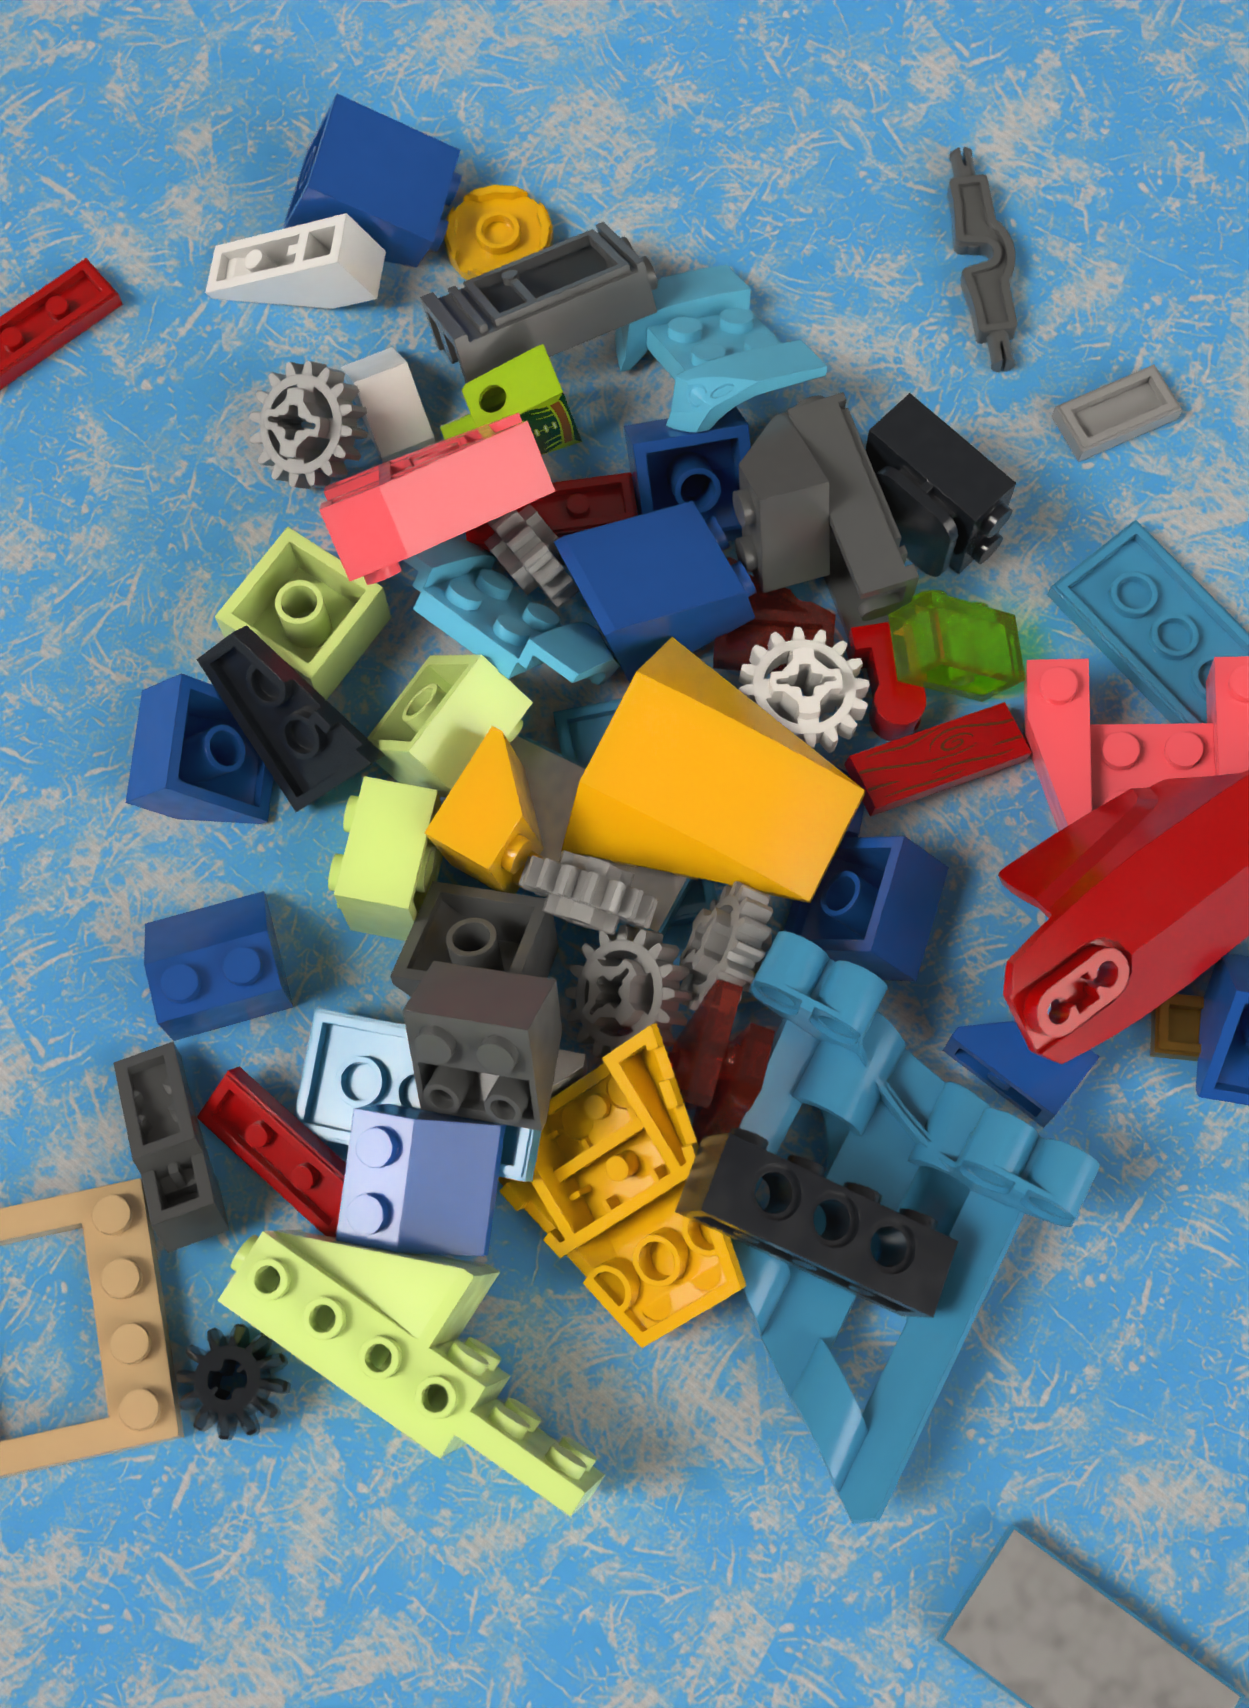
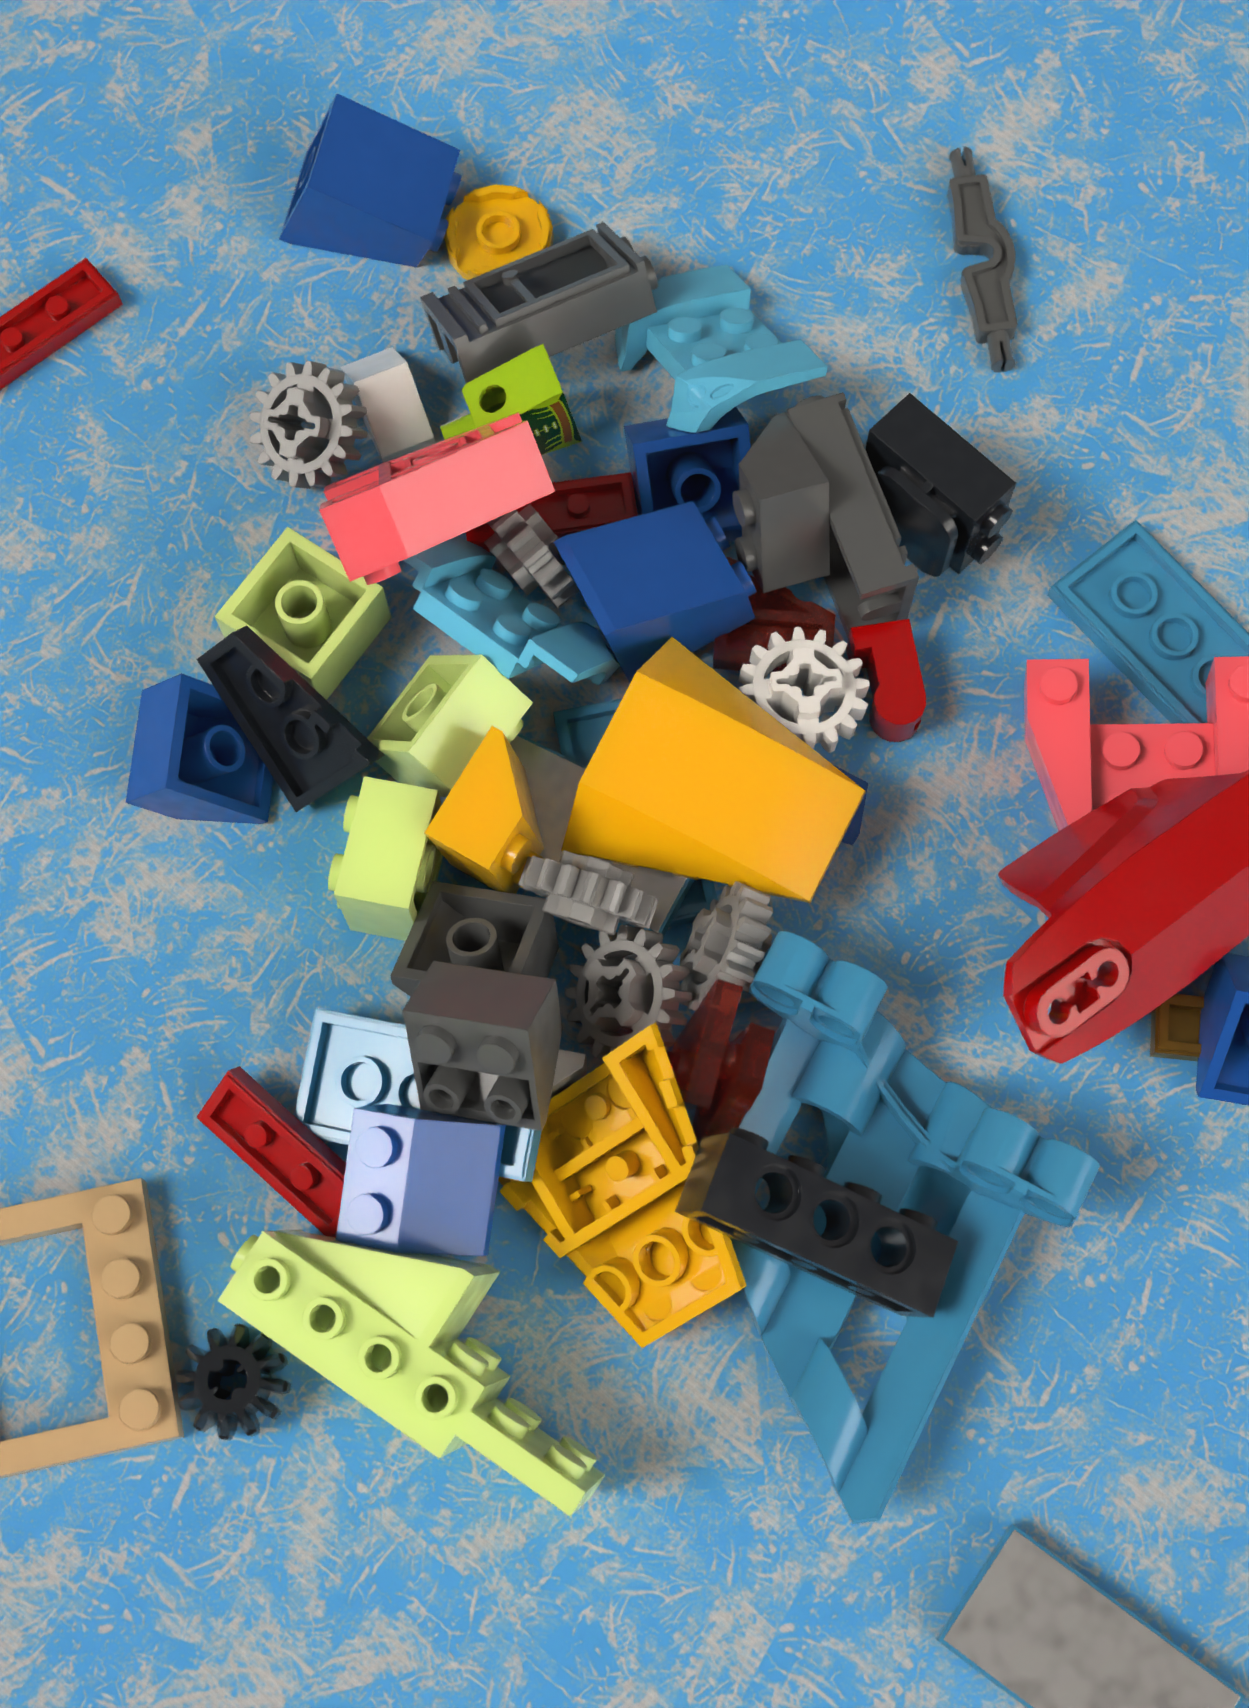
(169, 1148): dark grey slope -> none
(215, 967): blue slope -> none
(304, 265): white slope -> none
(874, 906): blue slope -> none
(937, 758): red tile -> none
(956, 646): clear neon green brick -> none
(1005, 1063): blue slope -> none
(1116, 413): light grey tile -> none

